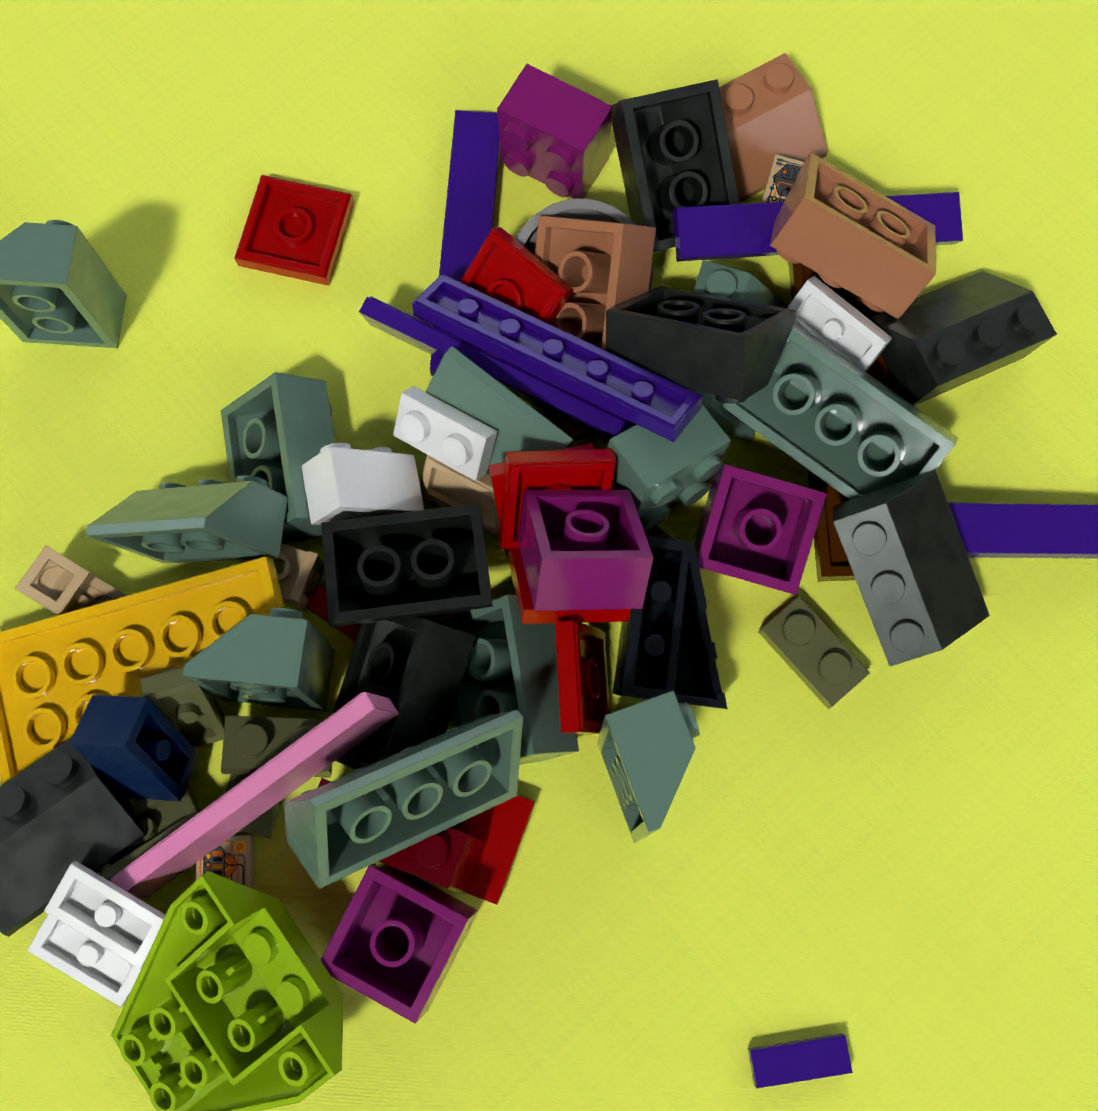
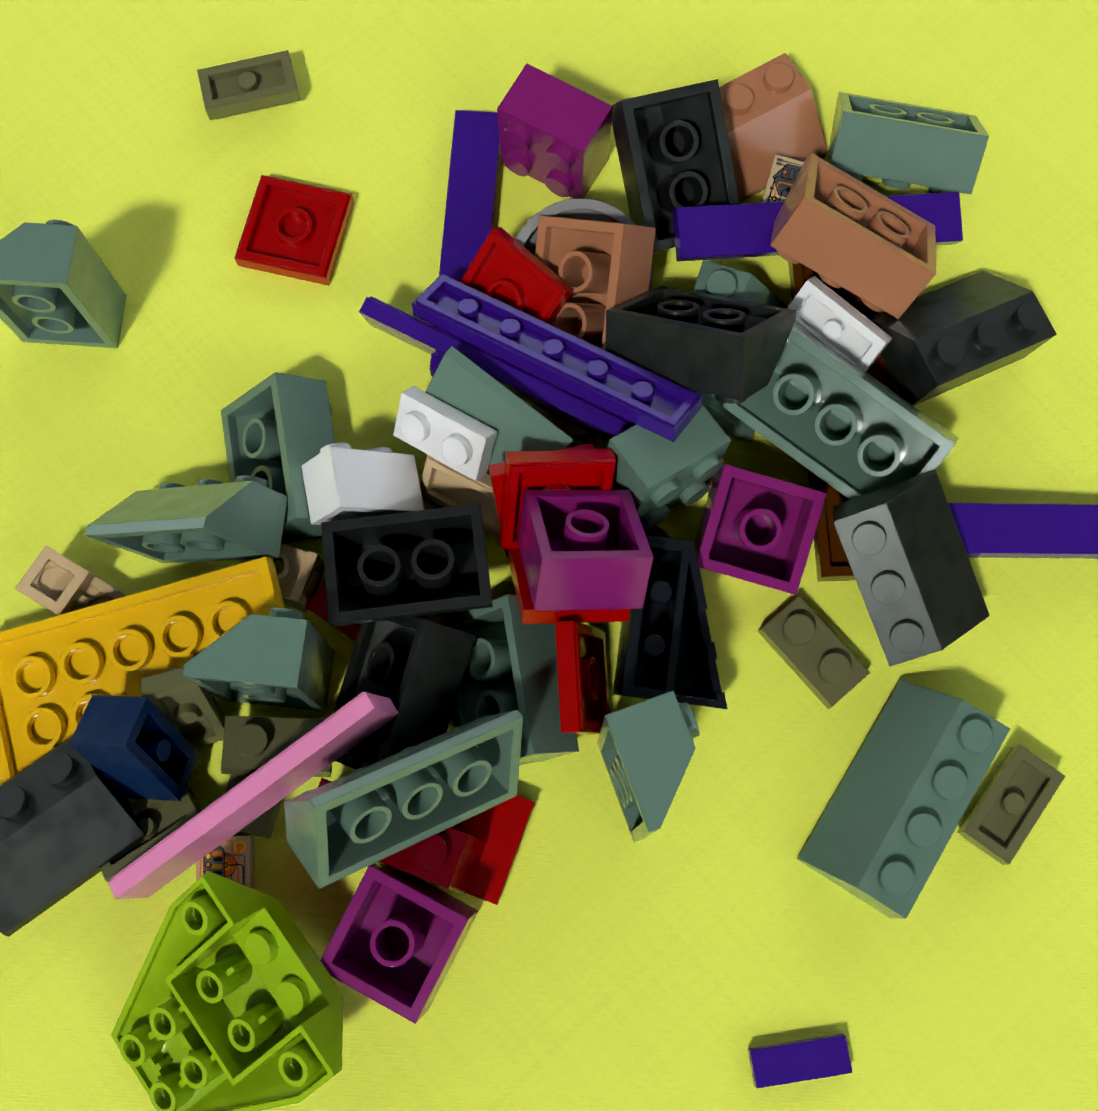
(97, 933): white slope -> none
(248, 85): none -> olive plate
(903, 797): none -> sand green slope
(906, 144): none -> sand green slope
(1011, 804): none -> olive plate

